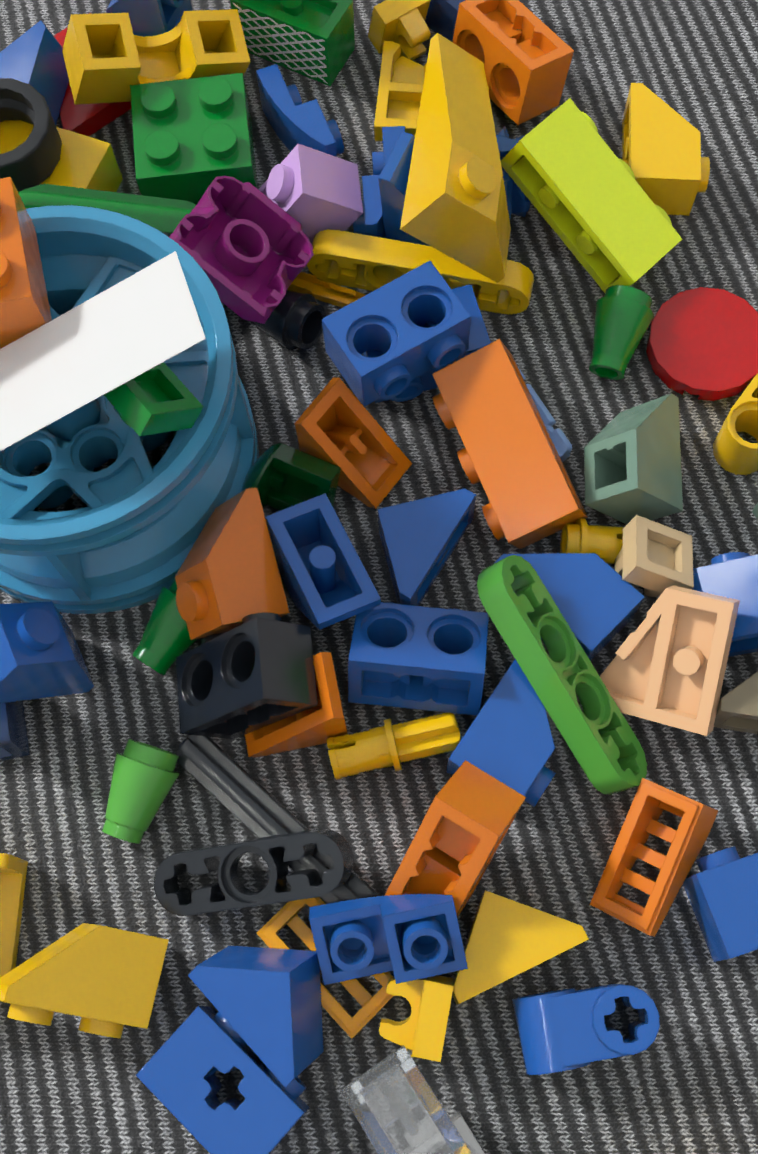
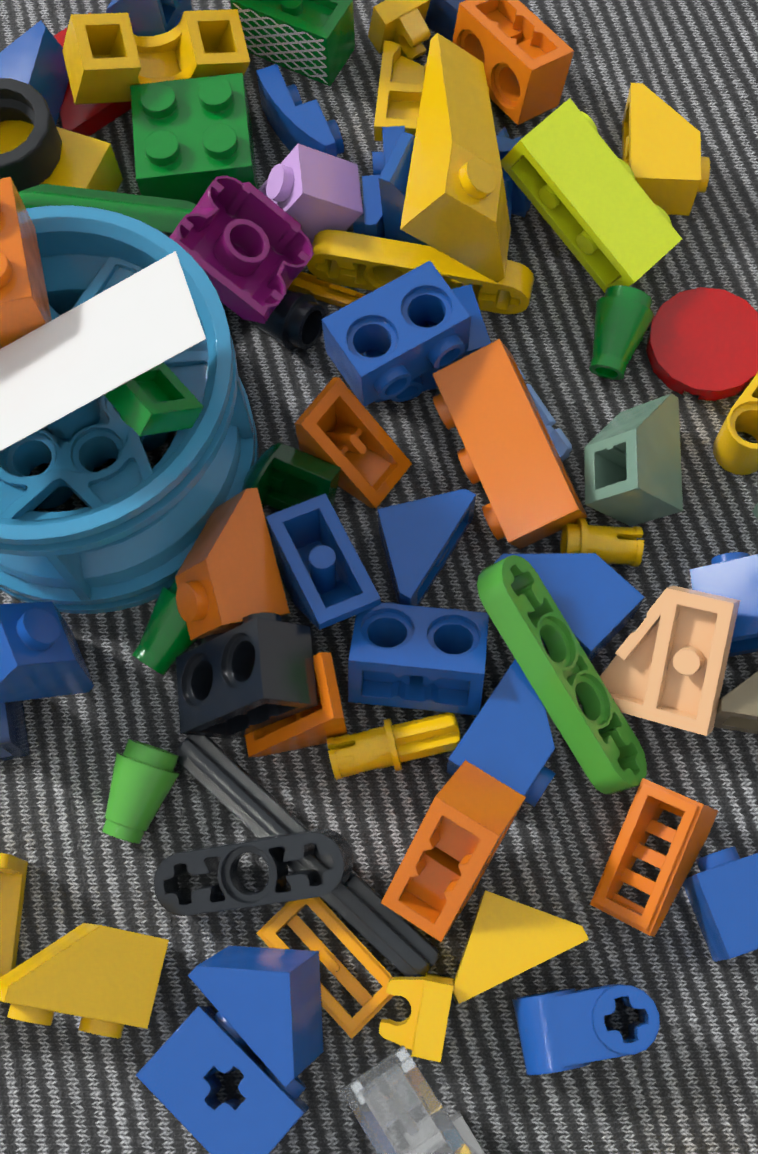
(380, 934): blue slope -> none
(655, 557): tan tile -> none

